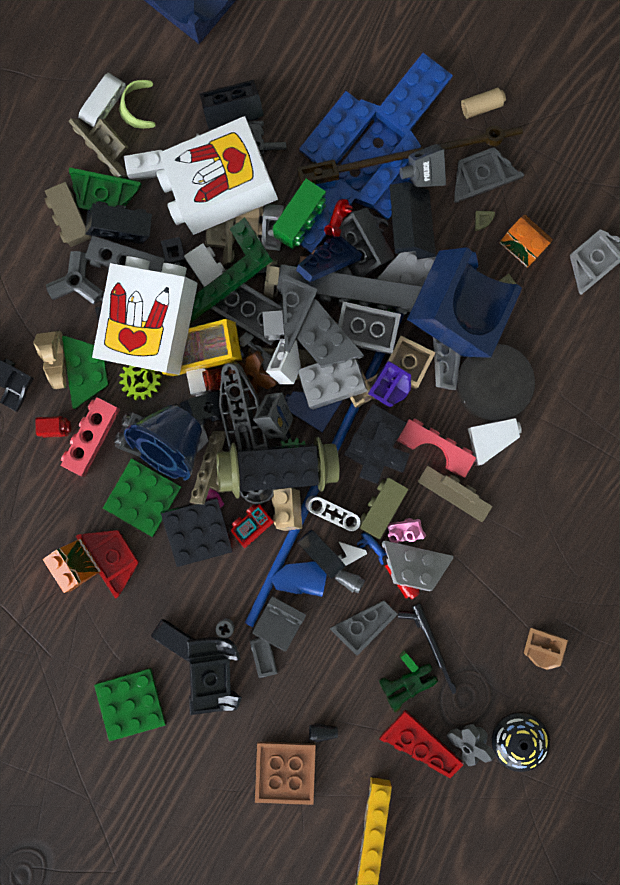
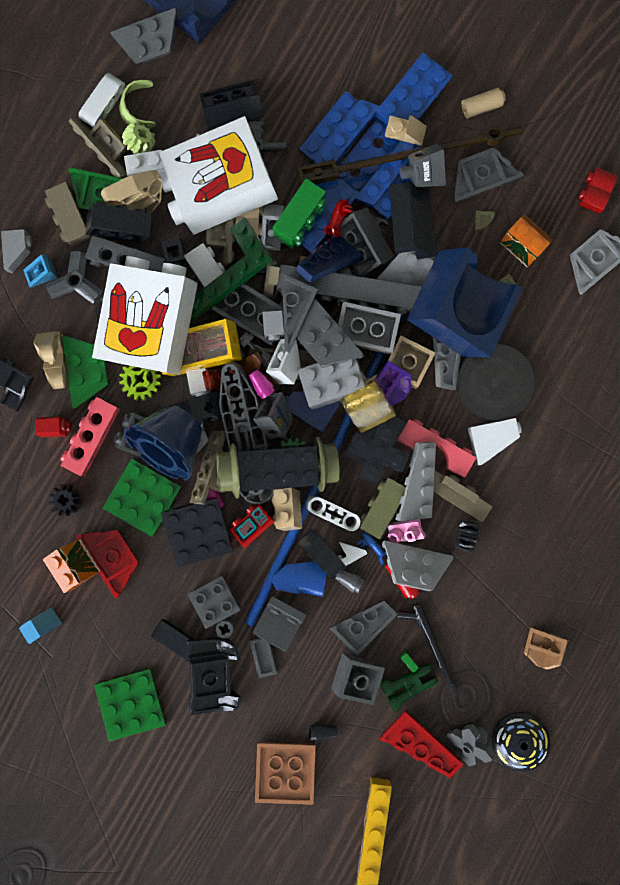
(15, 248): none -> light grey slope
(40, 271): none -> dark azure slope
(40, 625): none -> dark azure slope
(65, 492): none -> black gear
(135, 191): none -> tan connector
(138, 138): none -> yellowish green gear
(149, 37): none -> dark grey wing
(214, 601): none -> dark grey brick
(261, 384): none -> dark pink cone
(357, 679): none -> dark grey slope
(368, 407): none -> clear yellow slope
(406, 130): none -> tan slope
(418, 496): none -> light grey wing
(467, 535): none -> black gear
(598, 190): none -> red brick

